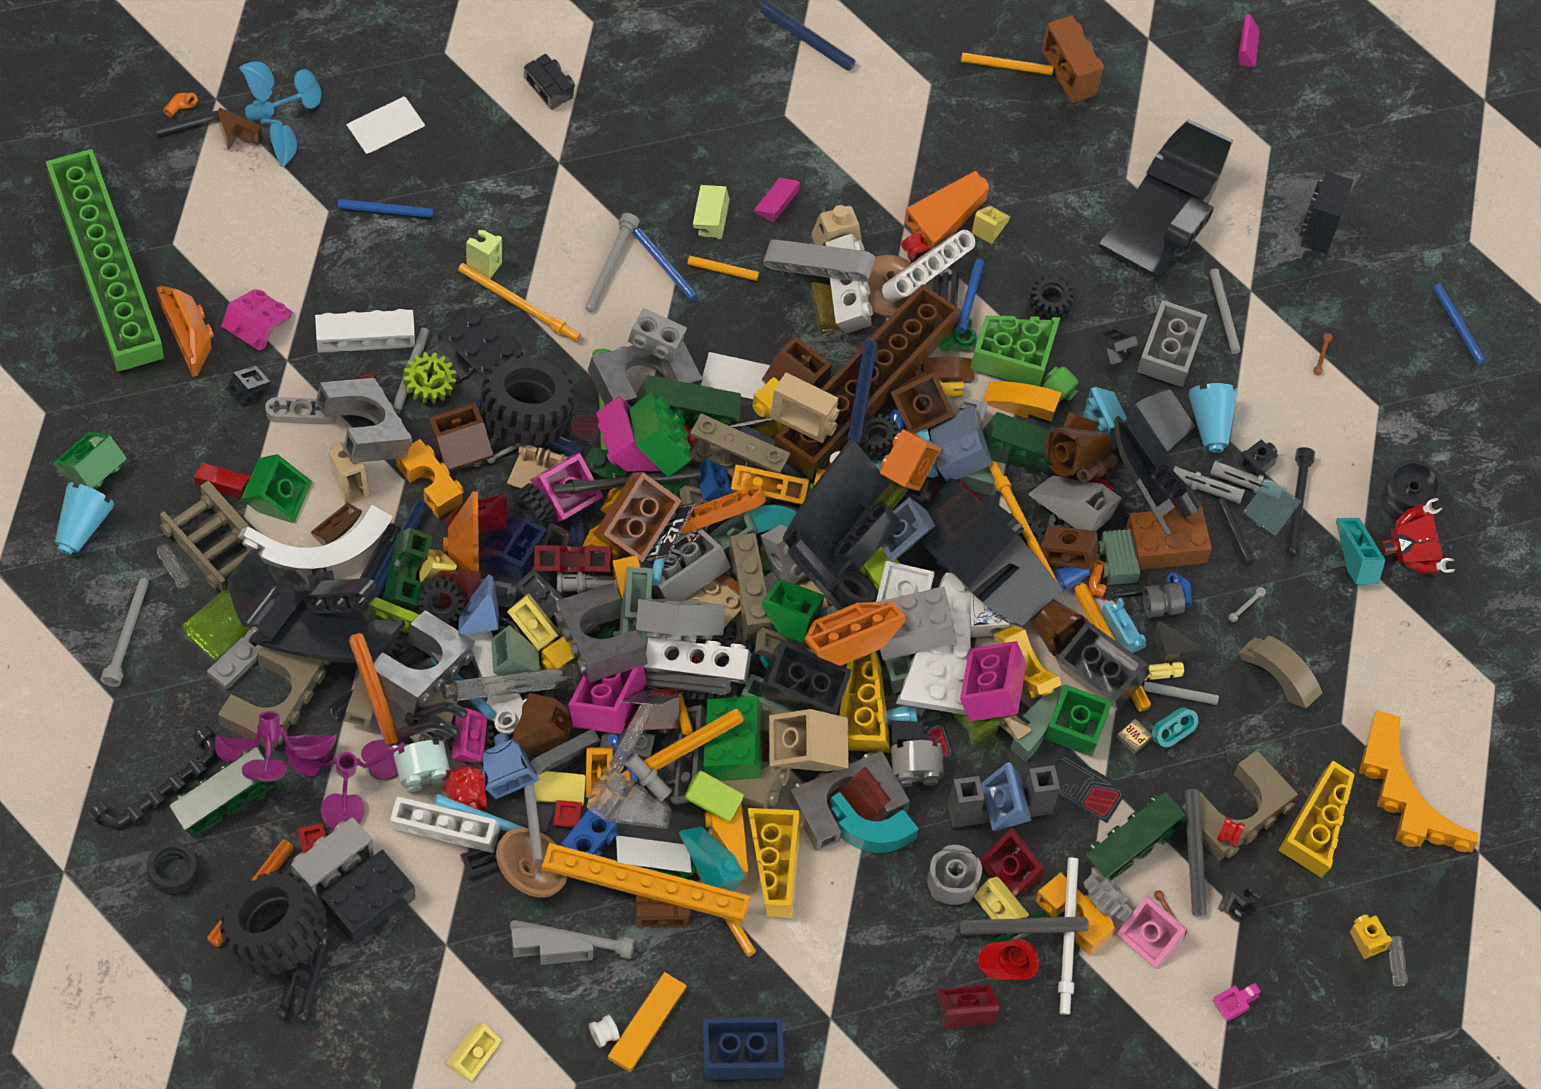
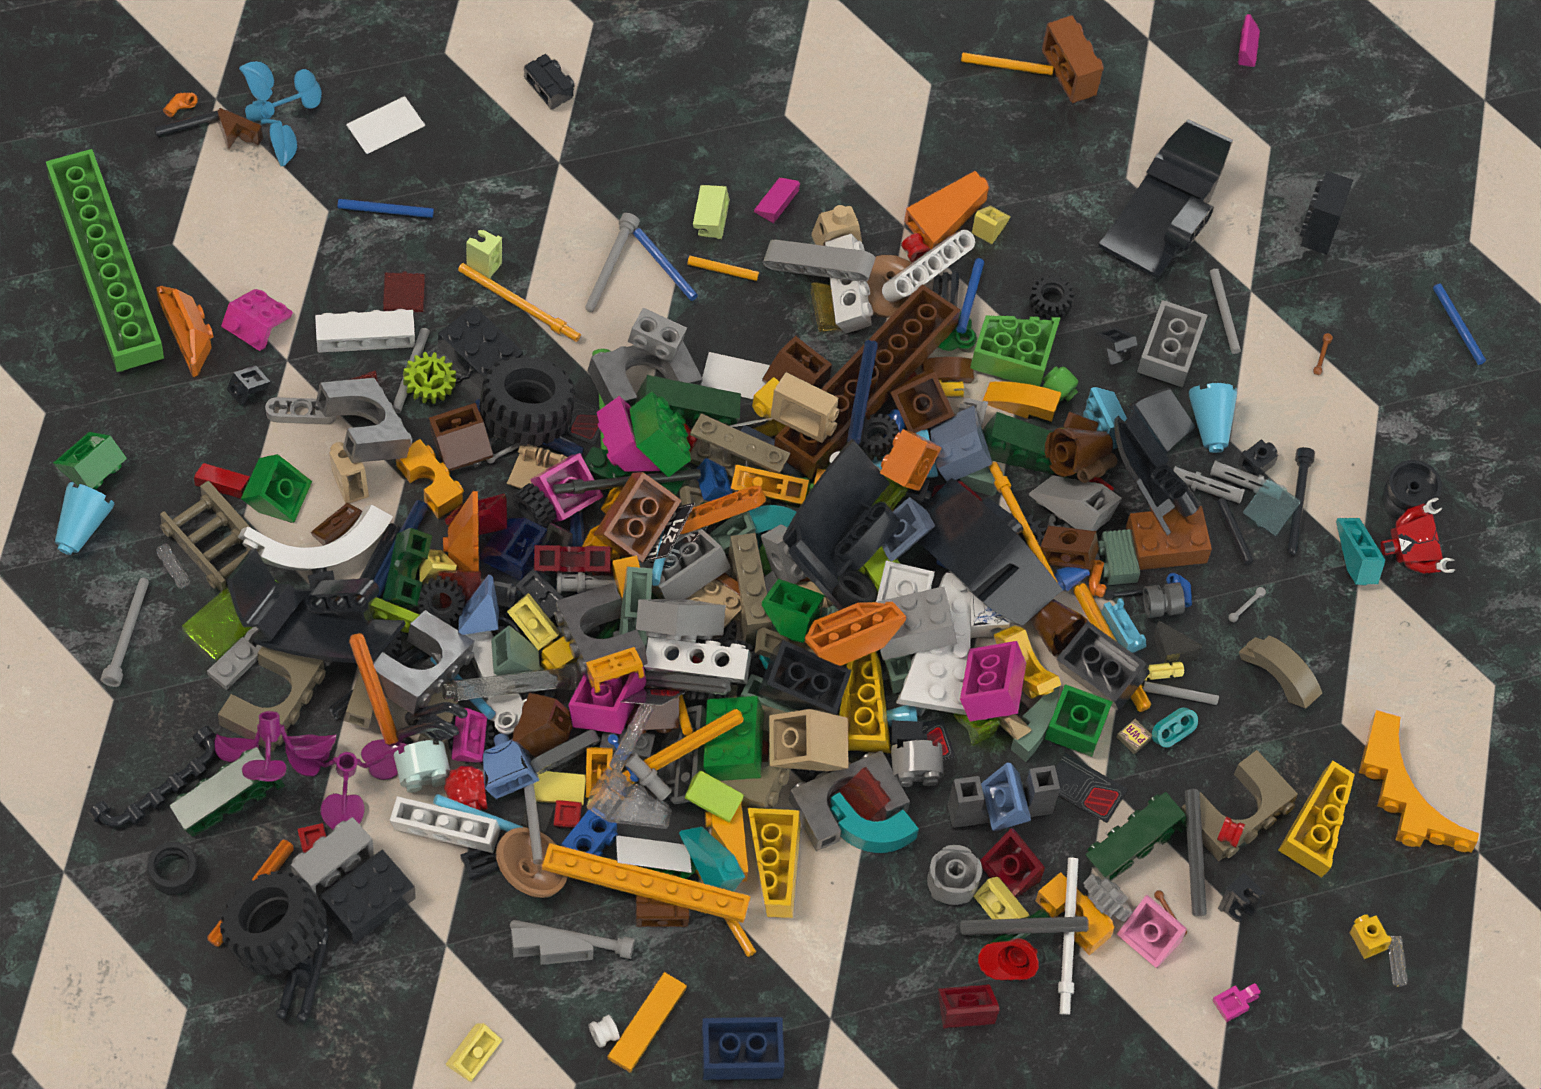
(404, 291): none -> clear red piece
(614, 666): none -> light orange hinge
(808, 36): dark blue axle -> none

